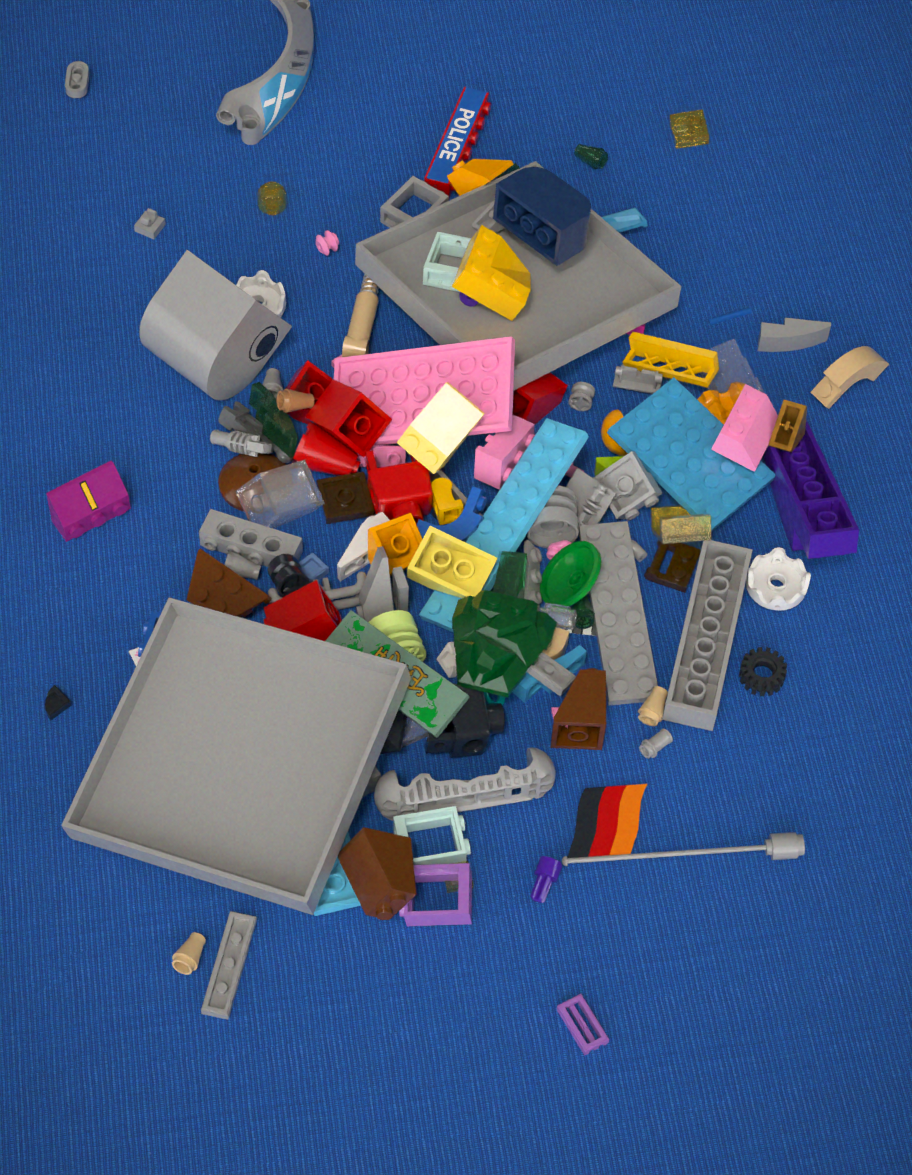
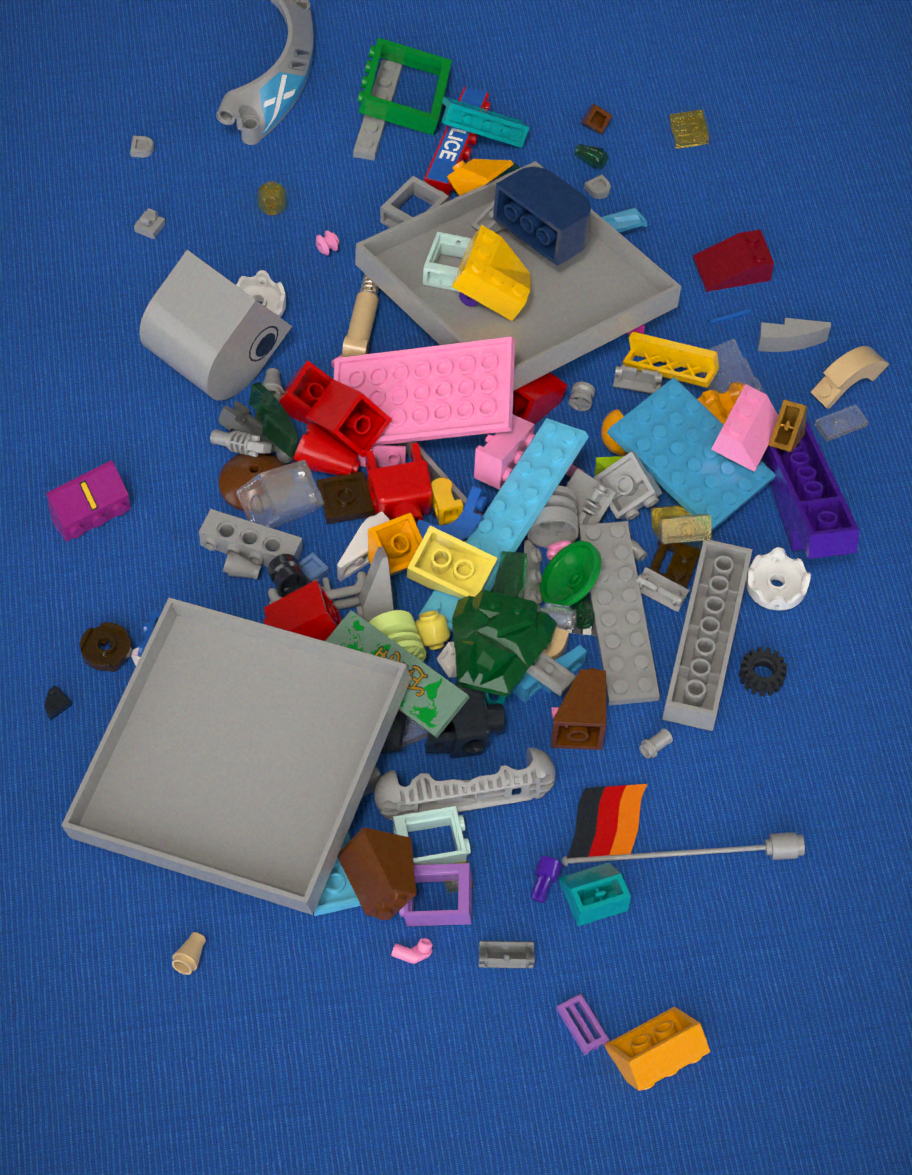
(77, 79): light grey plate -> none
(109, 659): none -> dark brown plate
(141, 147): none -> light grey tile
(222, 589): reddish brown wing -> none
(229, 965): light grey tile -> none
(292, 400): medium nougat cone -> none
(373, 128): none -> light grey plate
(396, 112): none -> green window
(399, 589): light grey tile -> none
(414, 954): none -> bright pink arm
(433, 629): none -> light yellow head
(440, 428): slope -> none
(484, 122): none -> teal fence
(506, 954): none -> dark grey hinge
(595, 893): none -> teal slope
(596, 119): none -> reddish brown slope
(598, 187): none -> light grey tile
(653, 708): tan cone -> none
(658, 1048): none -> light orange slope
(662, 589): none -> light grey hinge
(735, 262): none -> dark red slope
(841, 423): none -> clear plate

